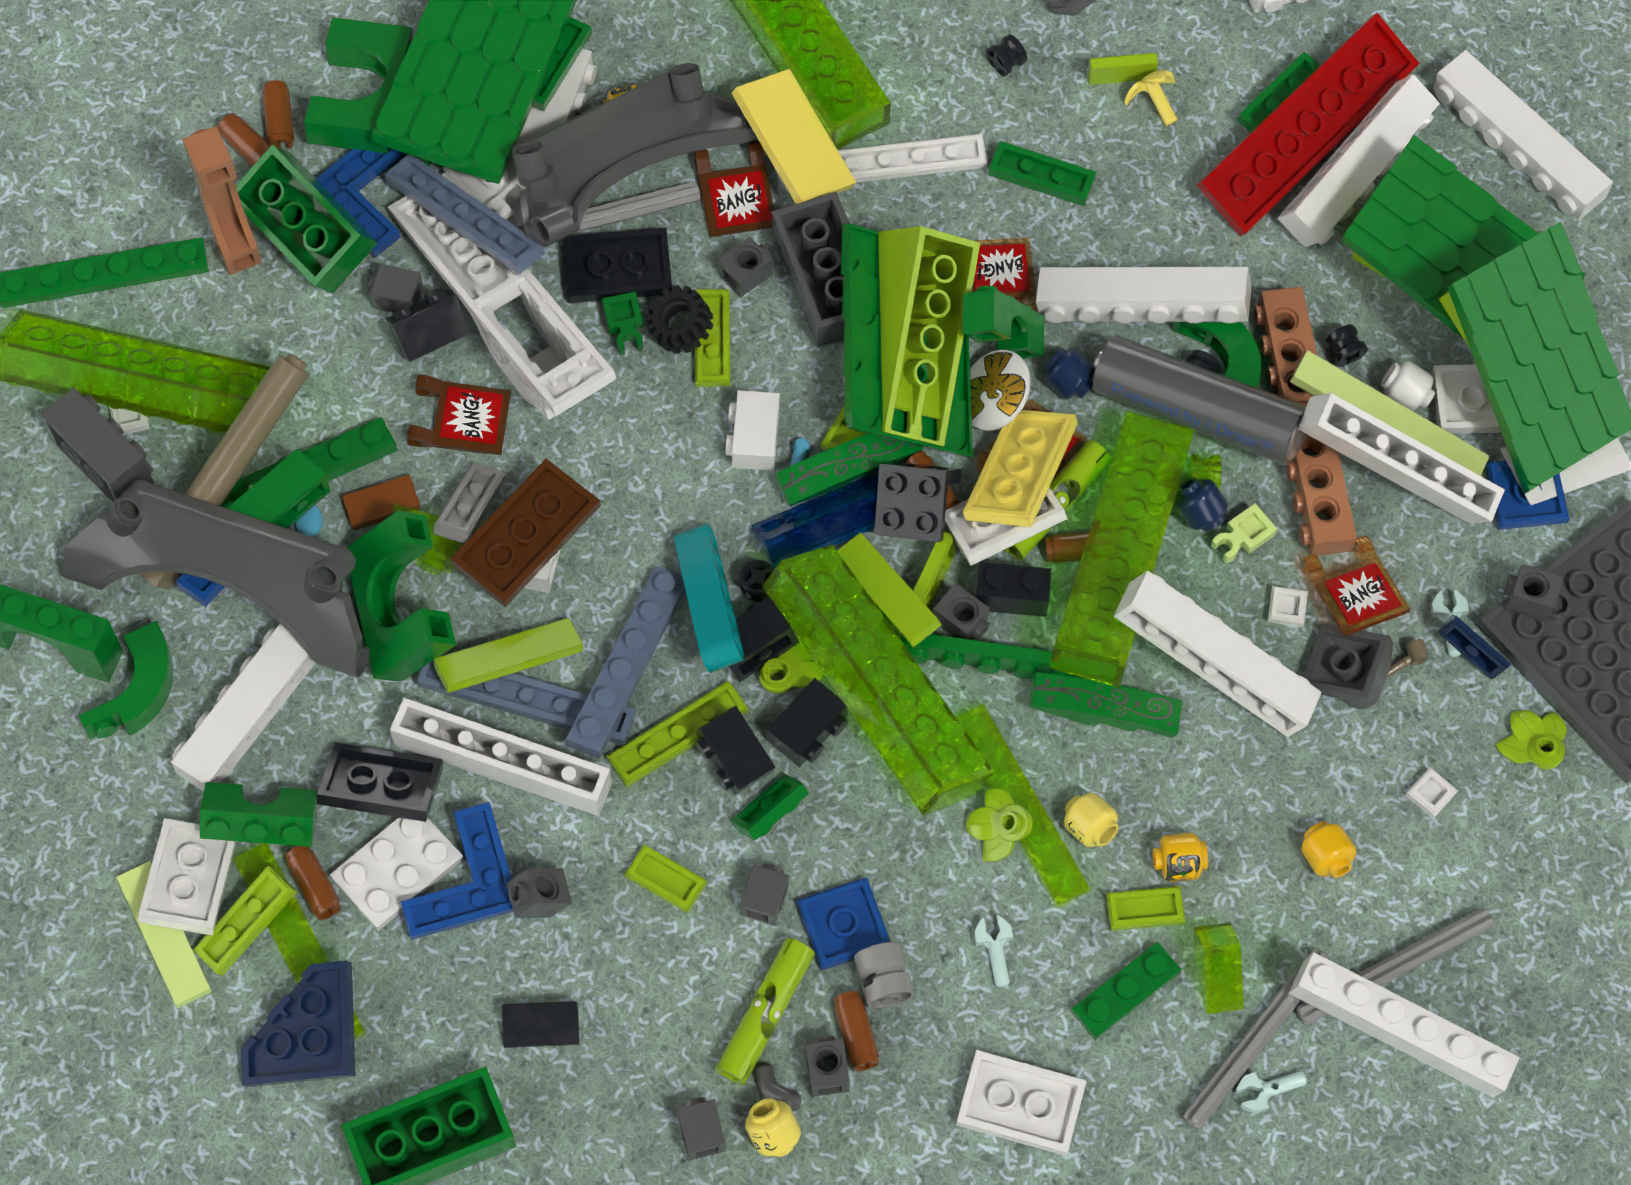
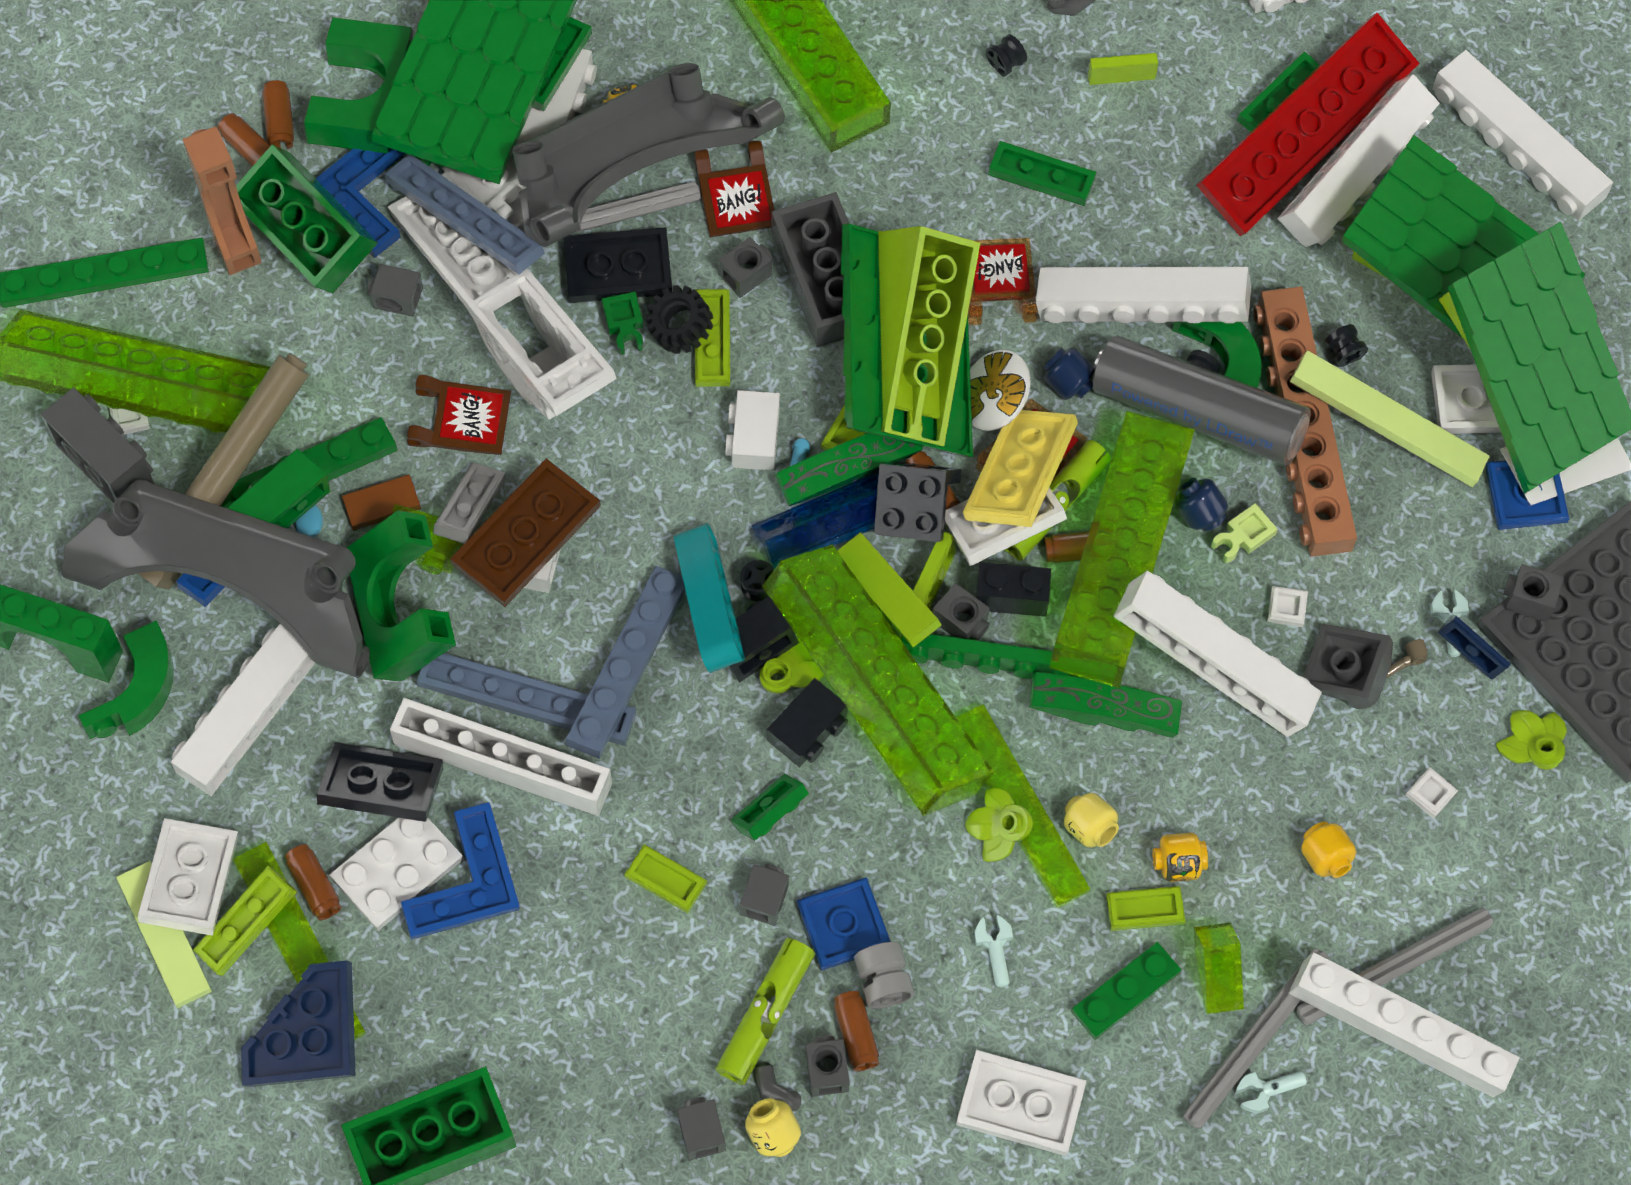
(282, 822): green arch -> none
(428, 324): black brick -> none
(508, 655): lime tile -> none
(538, 893): dark grey brick -> none
(540, 1024): black slope -> none
(672, 735): lime tile -> none
(734, 751): black brick -> none
(793, 137): light yellow tile -> none
(915, 158): white tile -> none
(1000, 318): green arch -> none
(1151, 85): light yellow plant -> none
(1206, 468): clear neon green wheel -> none
(1358, 593): flag -> none
(1400, 458): white brick -> none
(1408, 385): white head -> none

